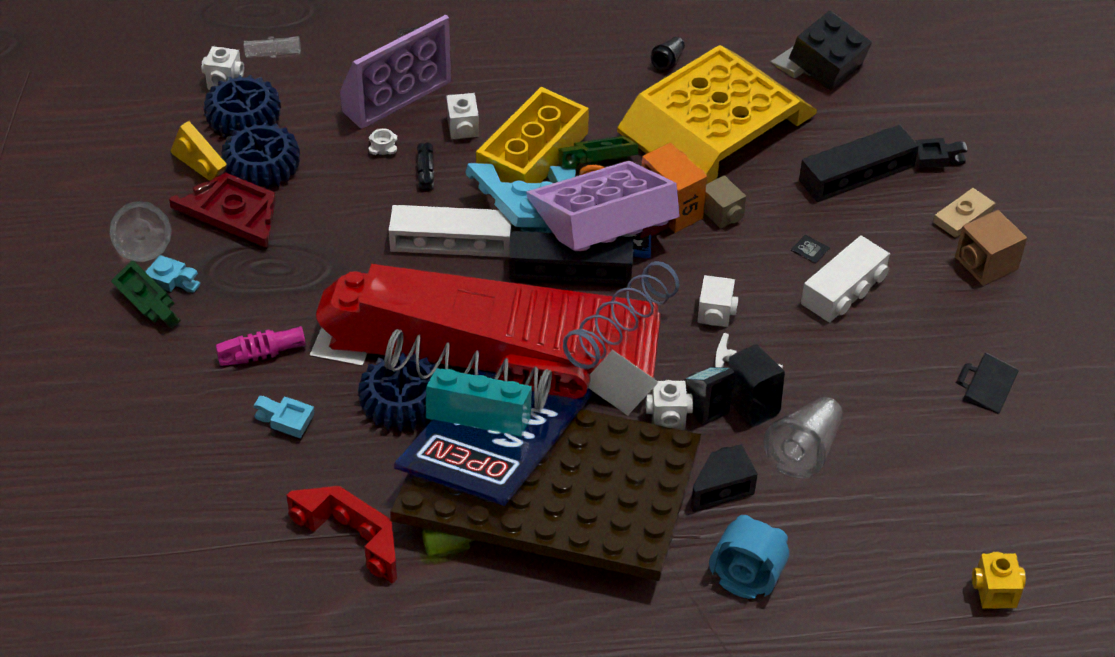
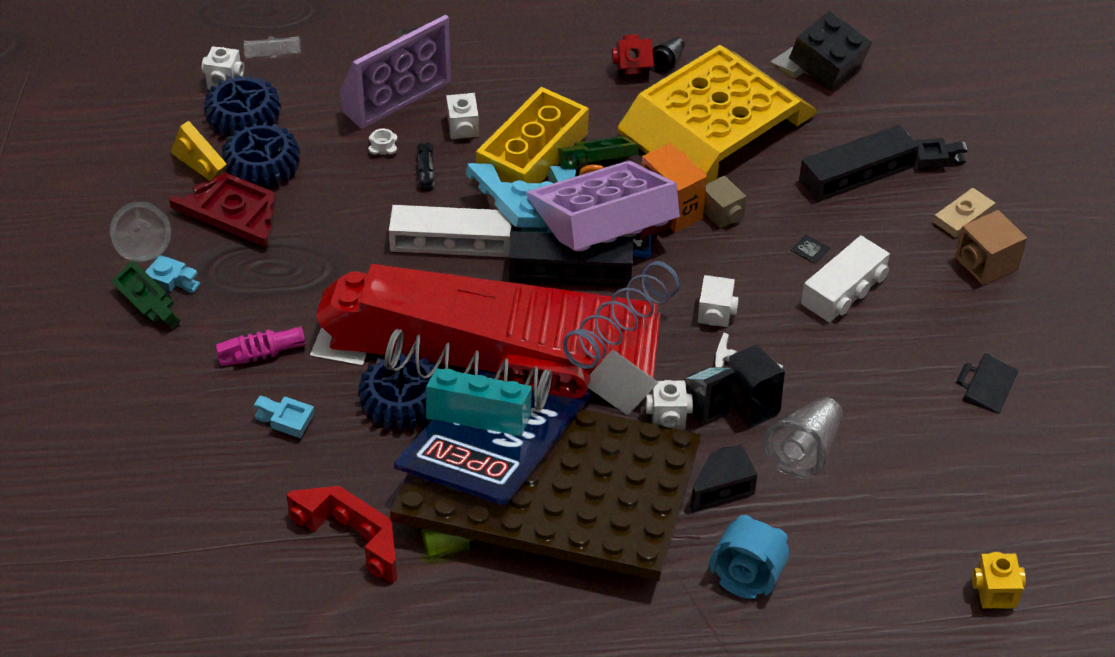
(642, 50): none -> red brick

